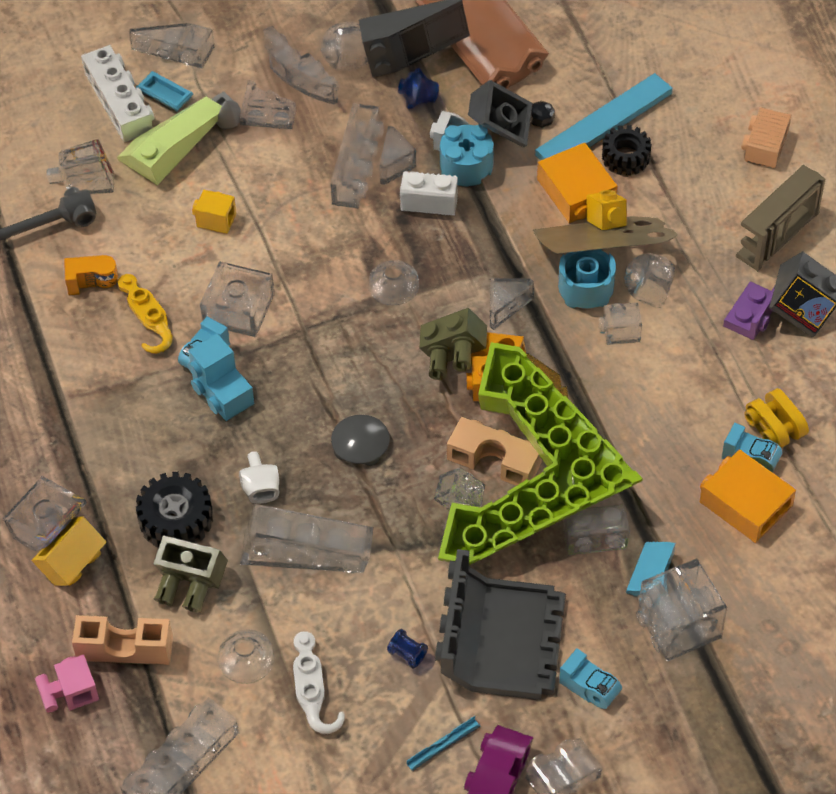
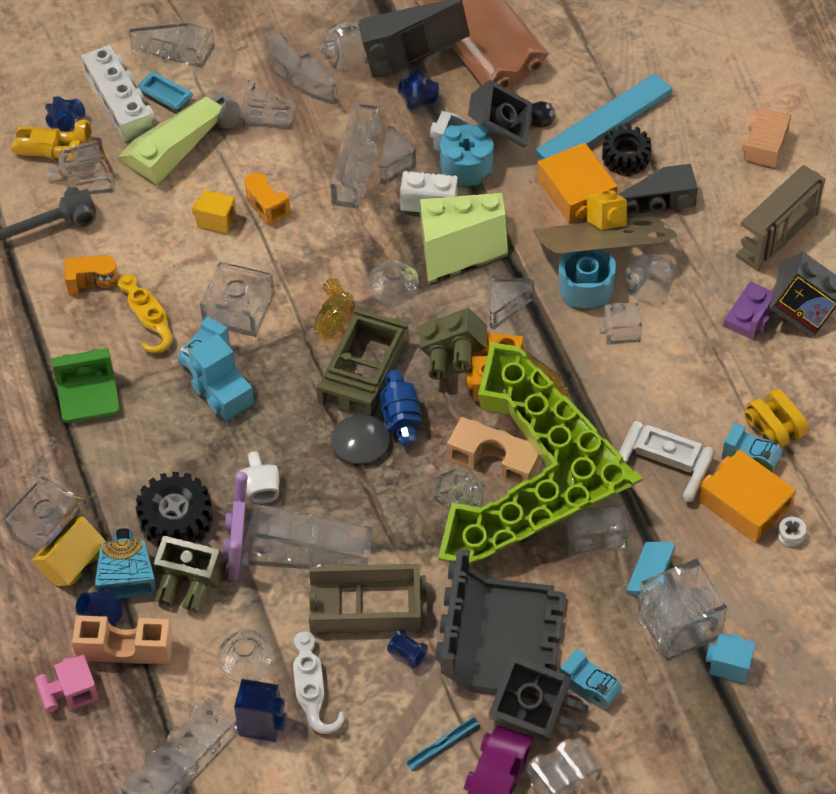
(48, 142): none -> yellow piece
(64, 113): none -> clear blue rock
(86, 385): none -> bright green bracket
(100, 604): none -> clear blue rock
(125, 567): none -> medium azure torso
(234, 523): none -> lavender plate
(260, 710): none -> clear blue brick
(264, 199): none -> light orange leg
(325, 597): none -> dark tan door
(335, 309): none -> clear yellow arm
(357, 388): none -> olive door
(401, 408): none -> blue piece
(462, 233): none -> yellowish green wedge
(550, 691): none -> dark grey hinge
(663, 190): none -> dark grey slope
(670, 450): none -> white plate
(731, 657): none -> medium azure brick
(792, 523): none -> white bush

